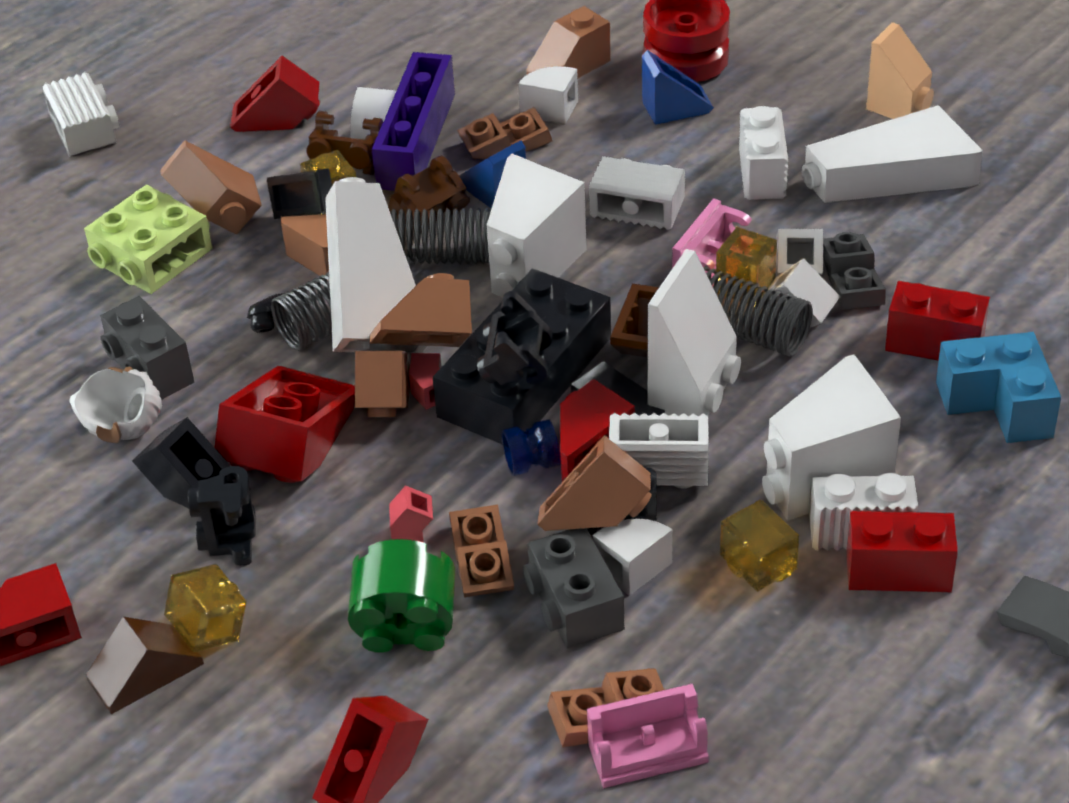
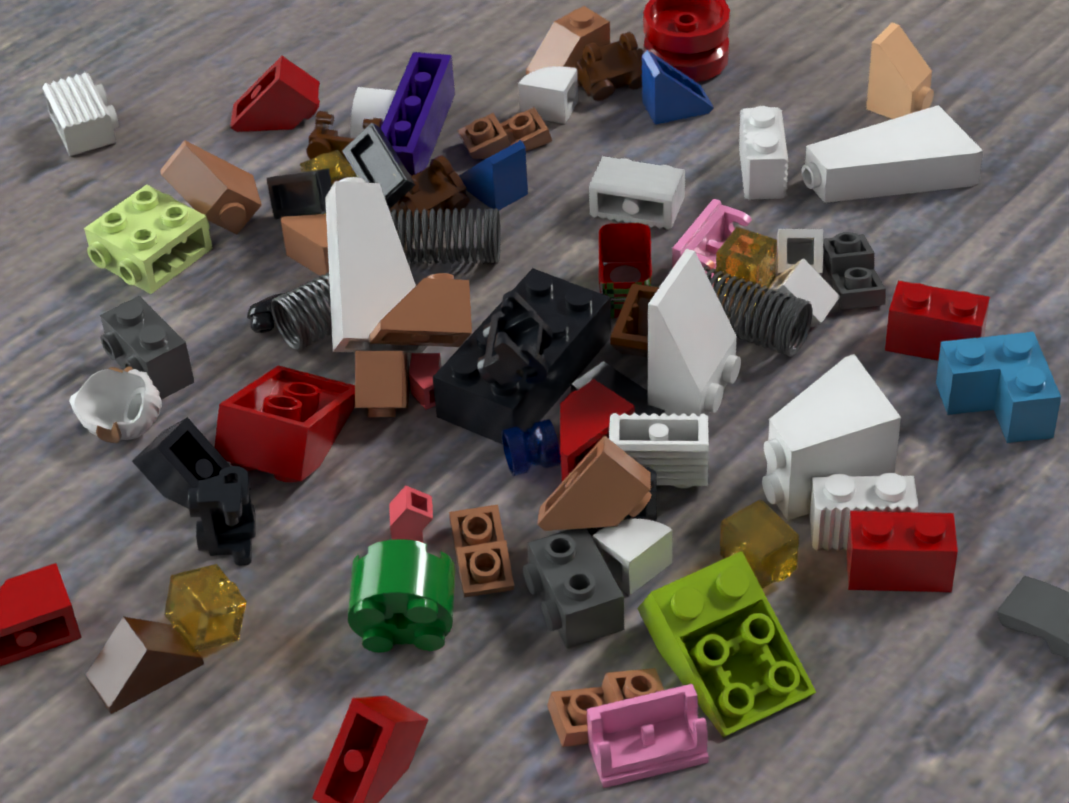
(377, 162): none -> tile
(534, 223): white slope -> none
(610, 67): none -> reddish brown piece
(631, 247): none -> red piece
(727, 643): none -> lime slope

